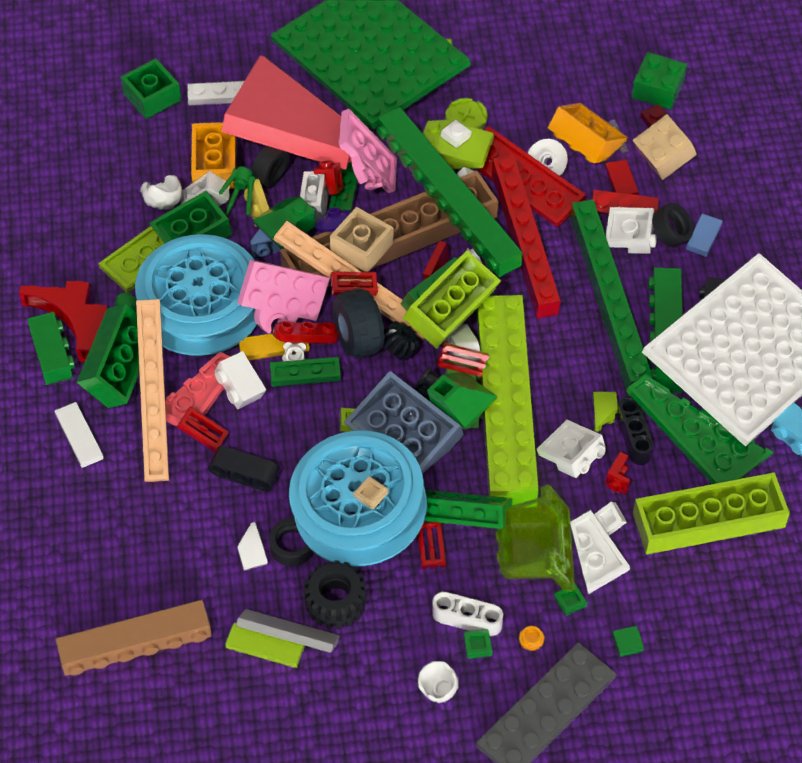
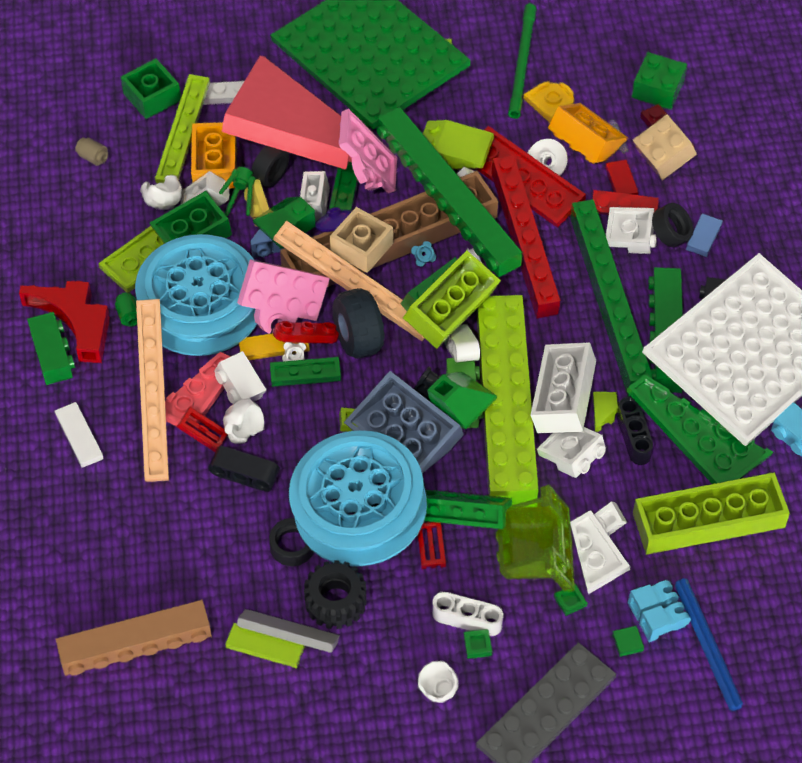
(91, 151): none -> dark tan brick
(113, 358): green brick -> none
(181, 131): none -> lime plate
(243, 420): none -> white hair
(251, 549): white slope -> none
(333, 176): red bracket -> none
(342, 286): red tile -> none
(370, 493): tan tile -> none
(400, 340): black gear -> none
(429, 253): none -> medium azure plate
(438, 259): red tile -> none
(456, 134): white plate -> none
(462, 368): red tile -> none
(467, 113): lime tile -> none
(516, 100): none -> green piece
(531, 638): light orange plate -> none
(548, 96): none -> yellow tile
(563, 388): none -> white brick
(616, 475): red bracket -> none
(658, 609): none -> medium azure legs
(709, 645): none -> blue axle

